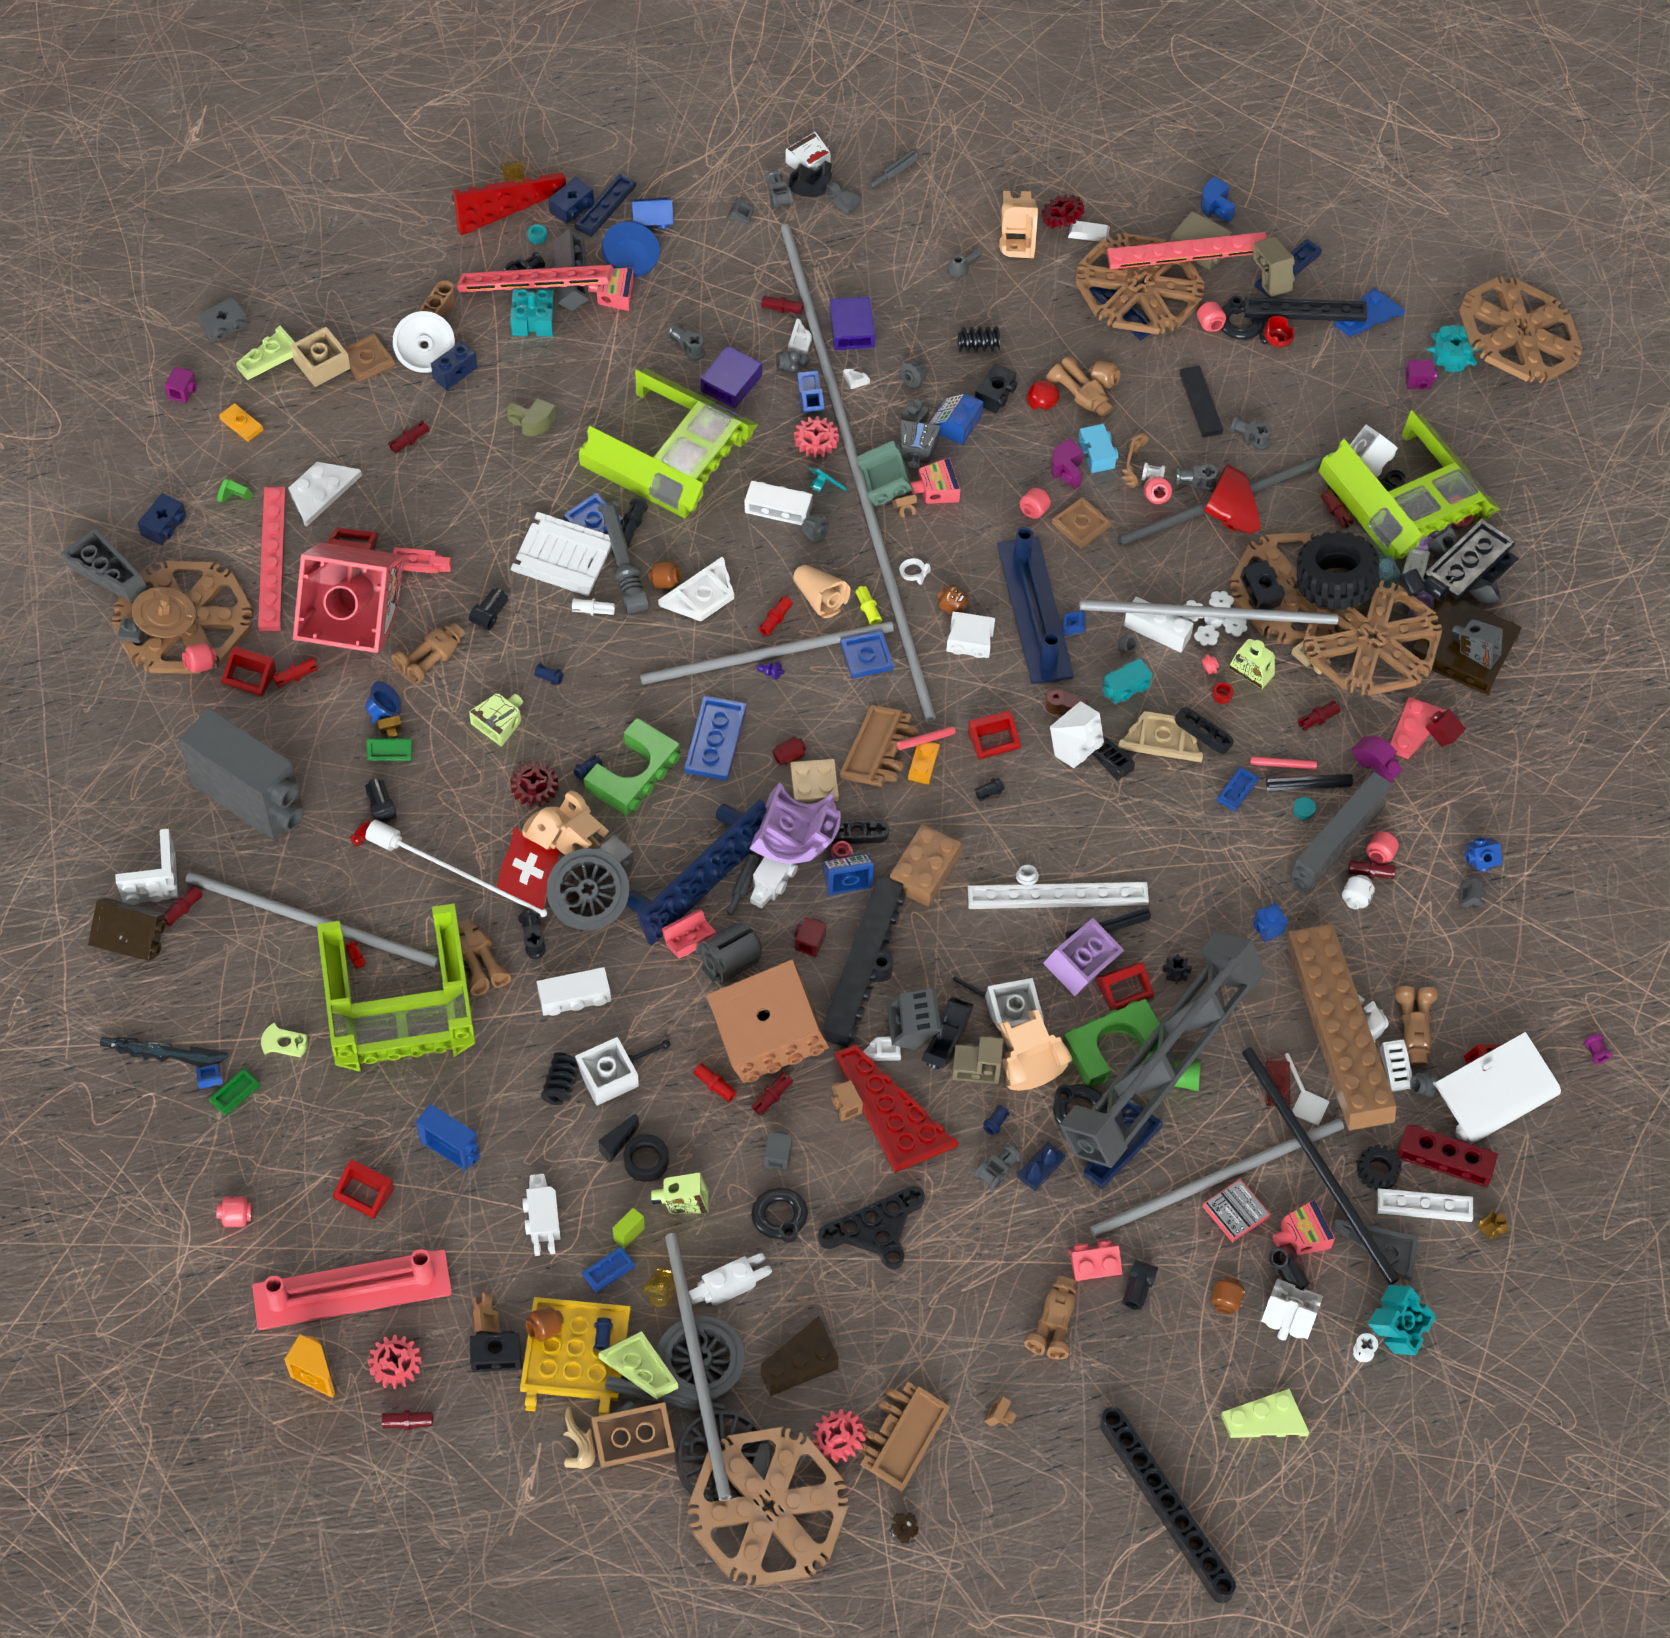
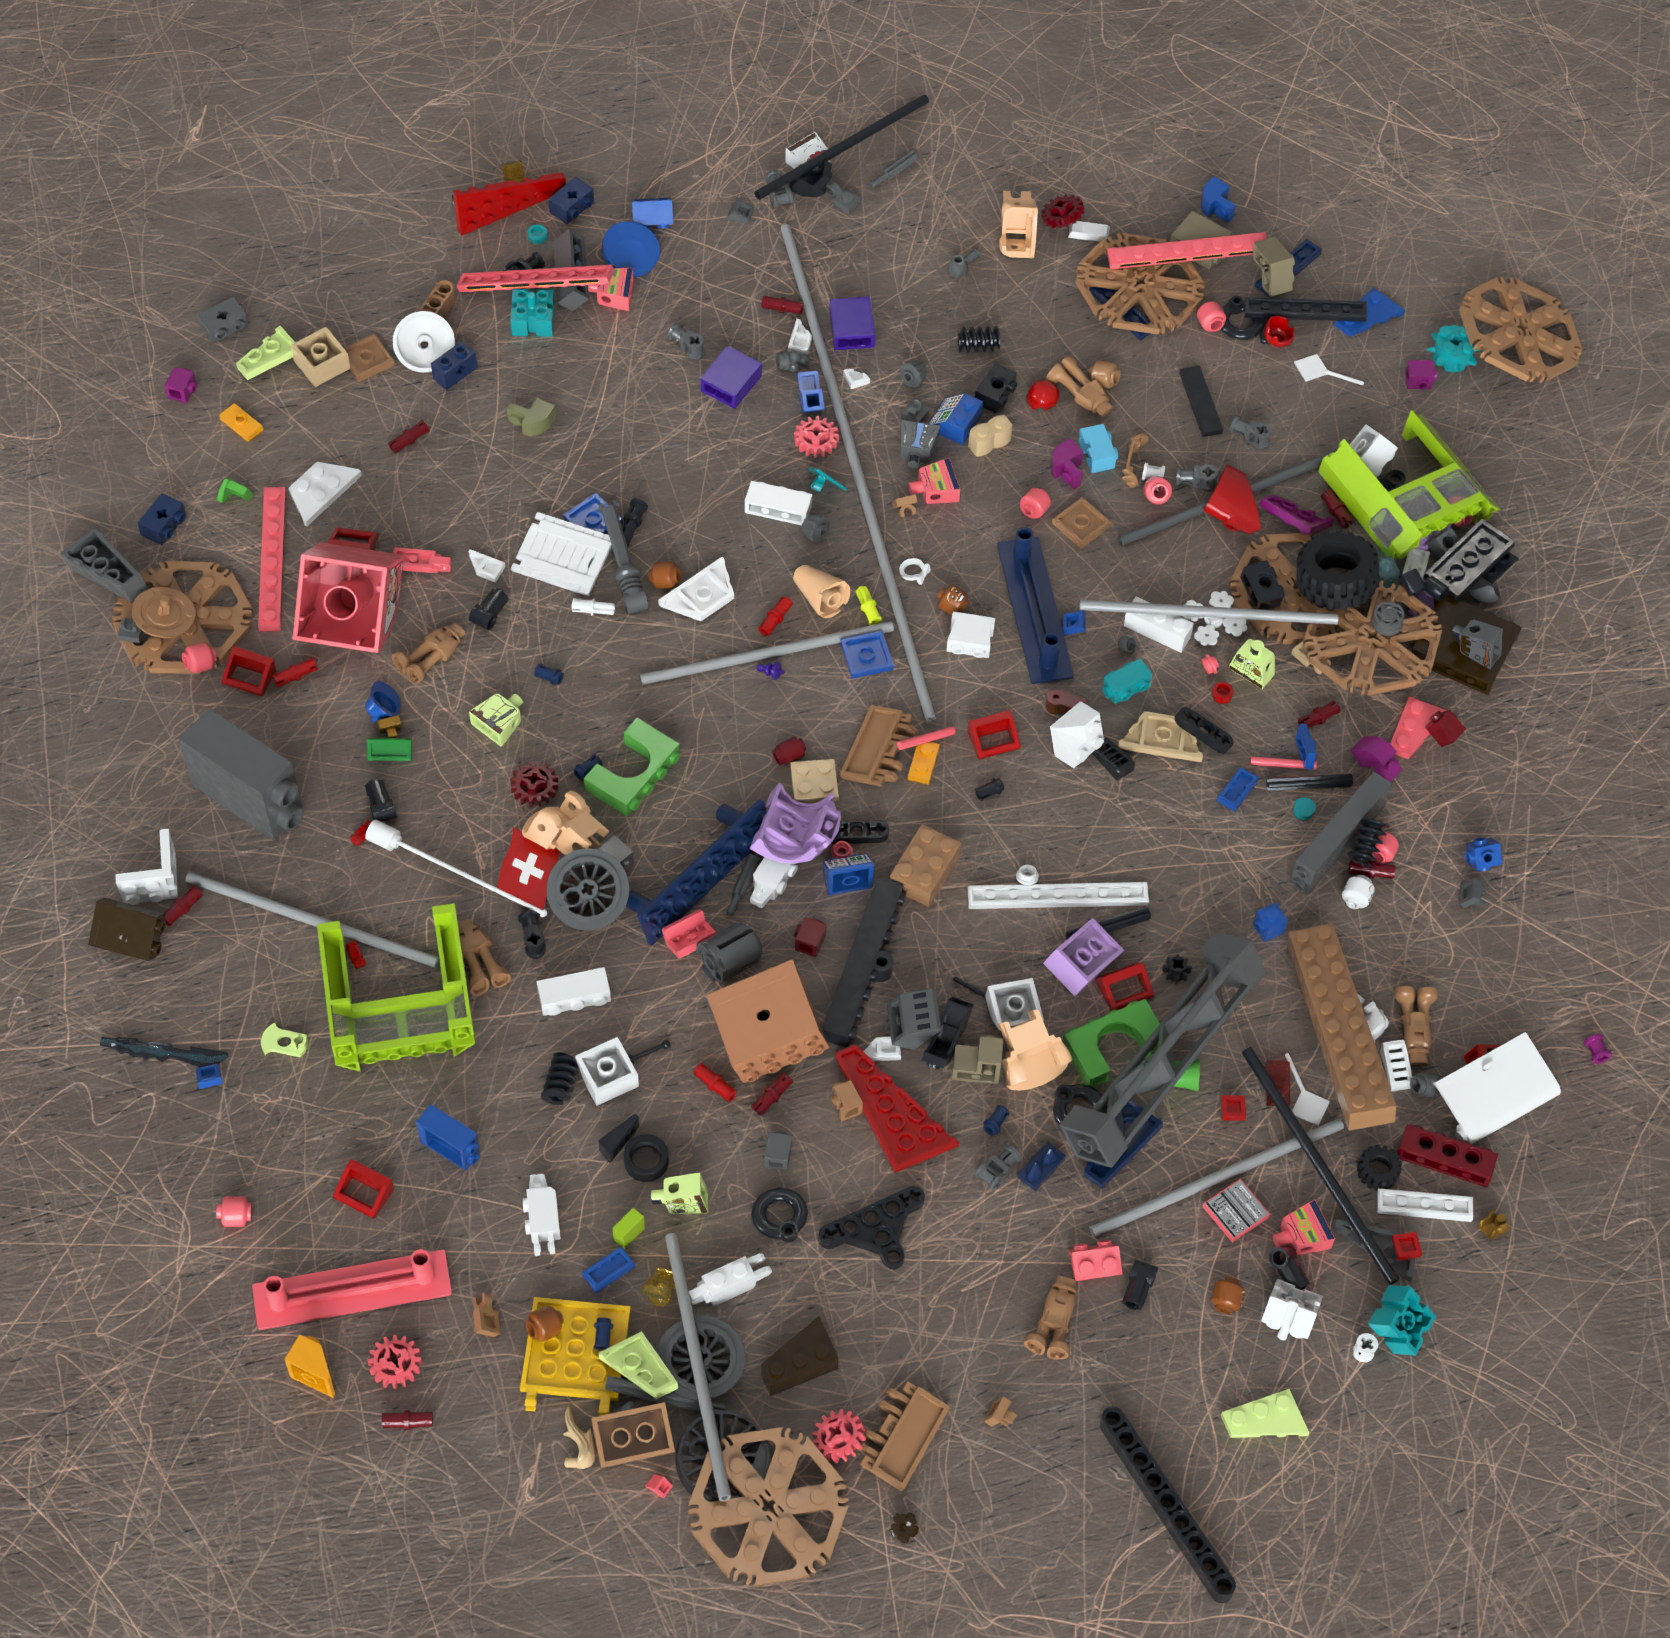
(234, 1092): green tile -> none
(486, 566): none -> white tile
(507, 1359): black brick -> none
(605, 205): dark blue tile -> none
(659, 1485): none -> coral piece
(685, 460): lime piece -> none
(715, 738): plate -> none
(841, 147): none -> black piece
(885, 473): sand green panel -> none
(990, 435): none -> tan brick
(1233, 1108): none -> red plate
(1288, 512): none -> magenta wing
(1306, 746): none -> blue plate
(1313, 368): none -> white piece
(1367, 842): none -> black piece
(1388, 618): none -> dark grey wheel
(1406, 1246): none -> red plate

